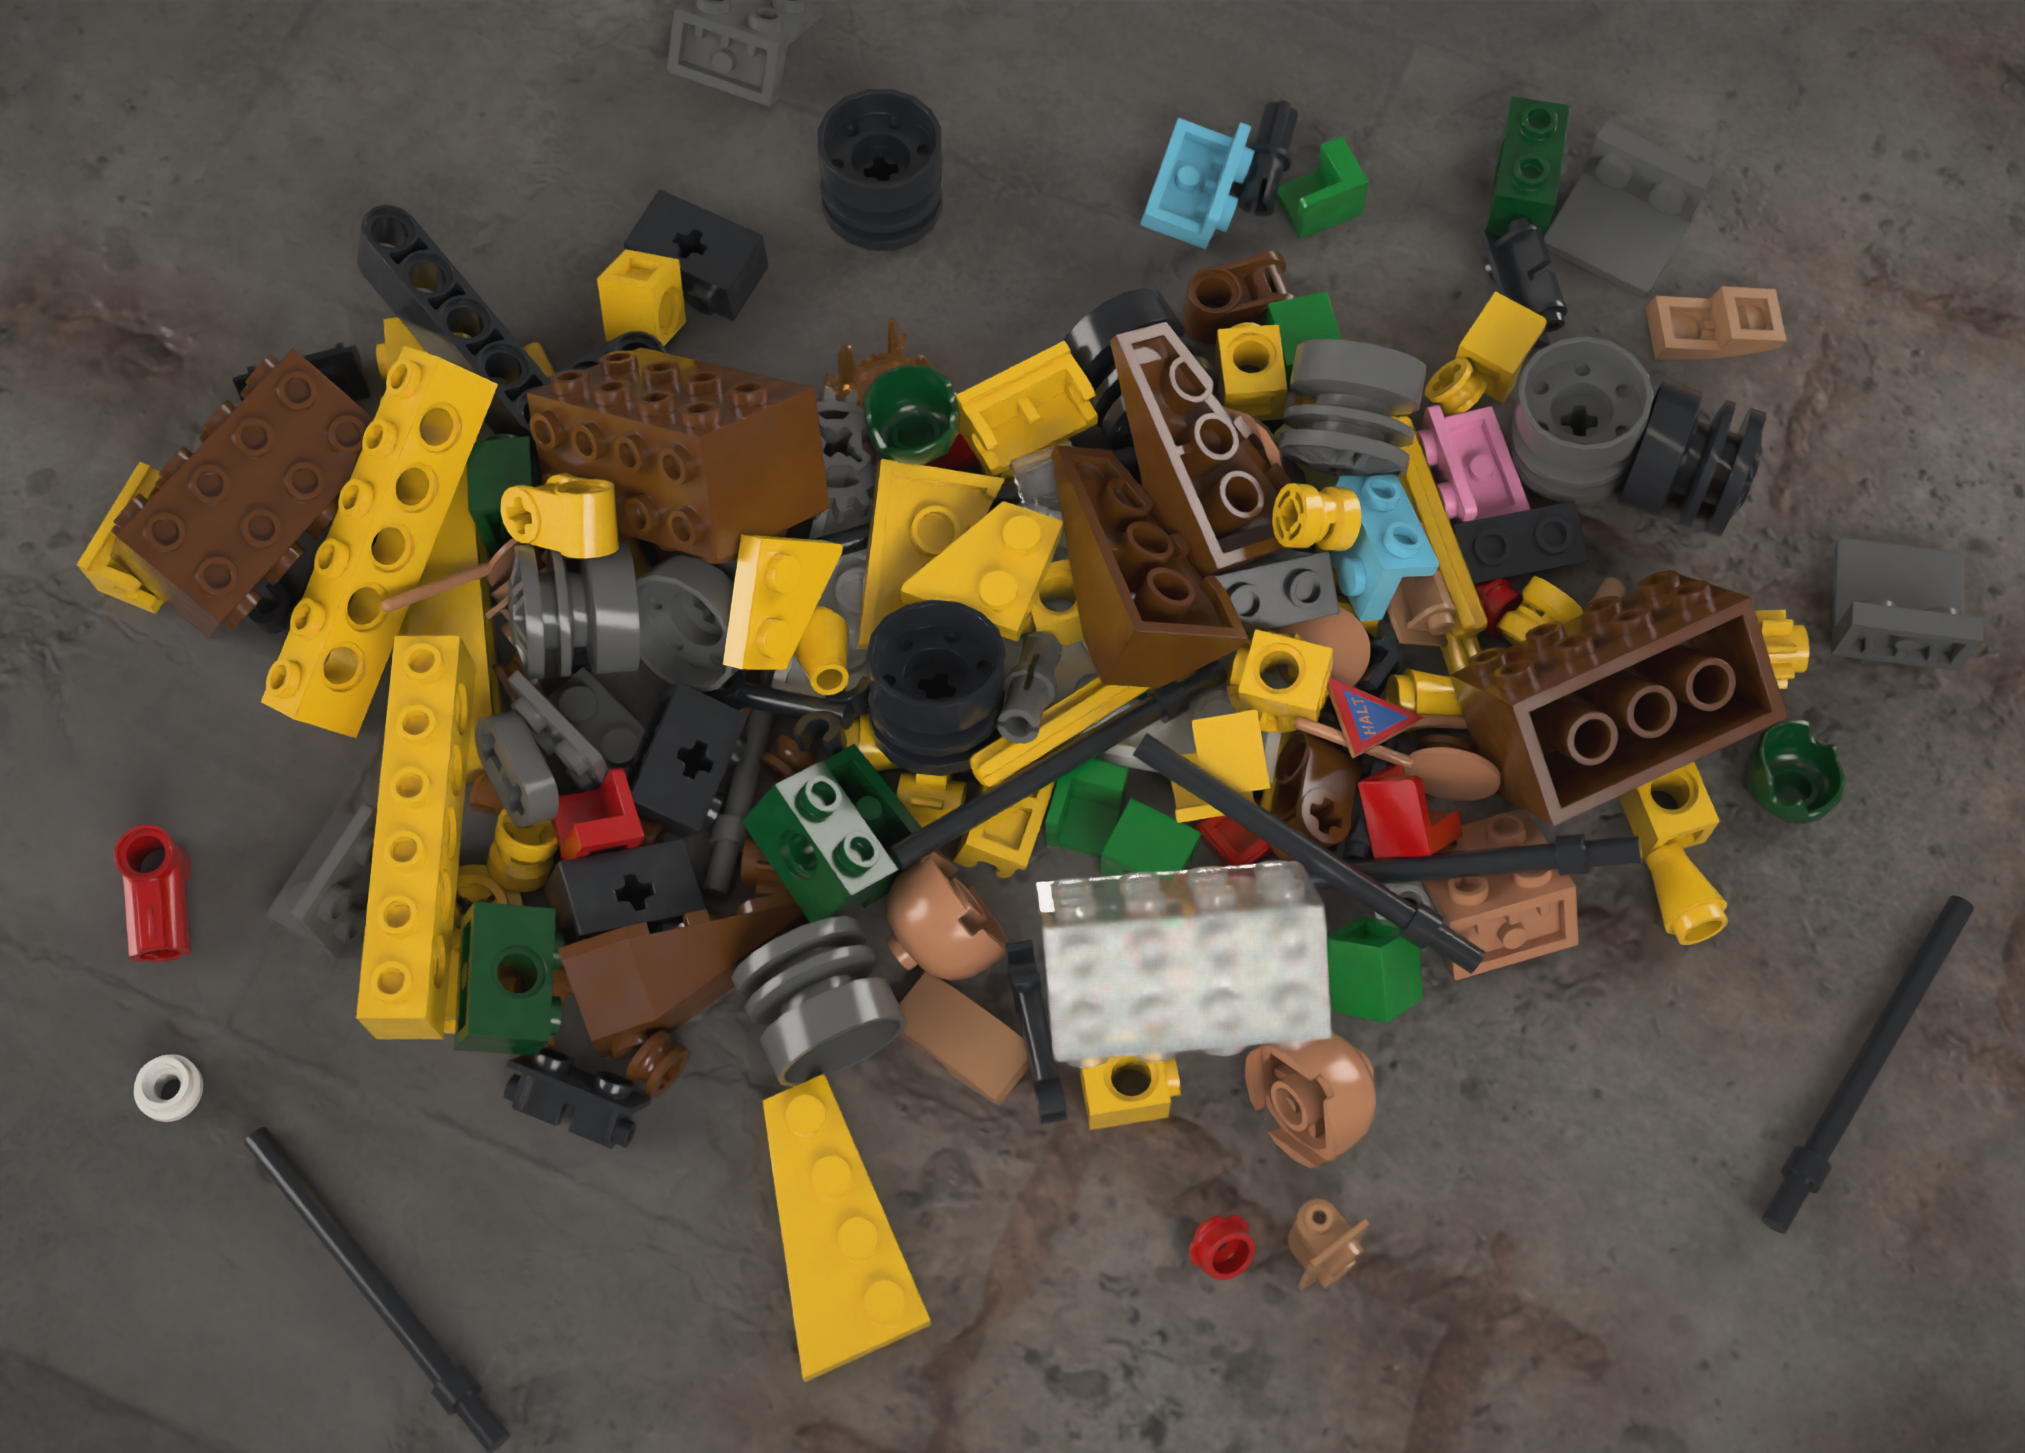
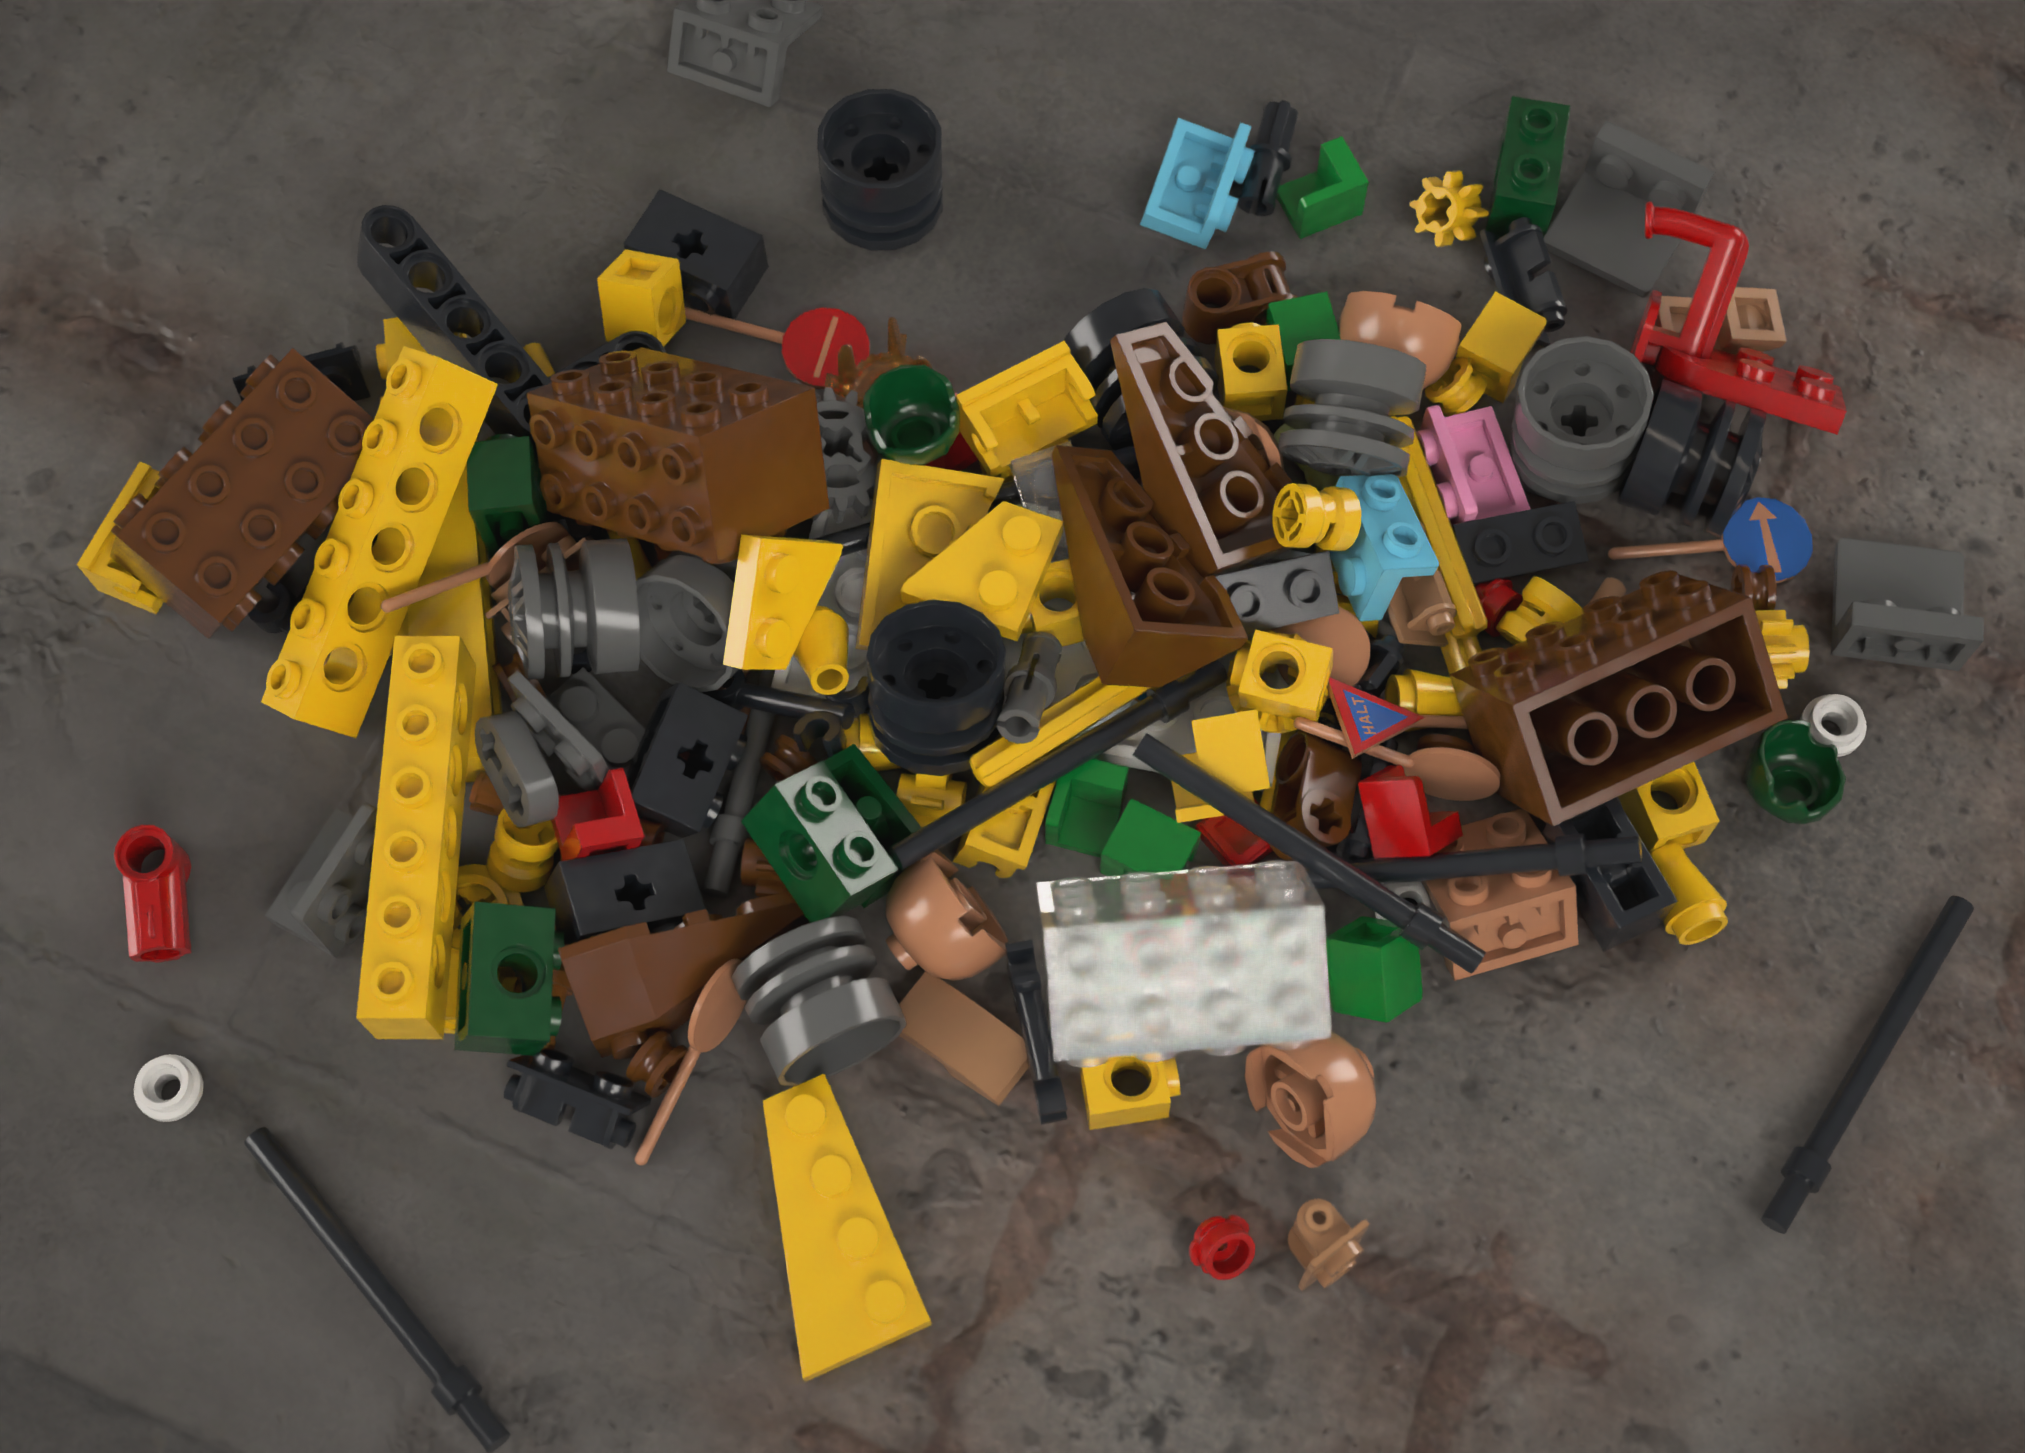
(564, 516): yellow piece -> none
(709, 1024): none -> nougat piece
(809, 342): none -> red piece
(1420, 332): none -> nougat cylinder
(1435, 203): none -> yellow gear
(1616, 898): none -> black brick
(1691, 356): none -> red plate
(1756, 535): none -> blue piece
(1758, 585): none -> reddish brown bush
(1844, 713): none -> white plate

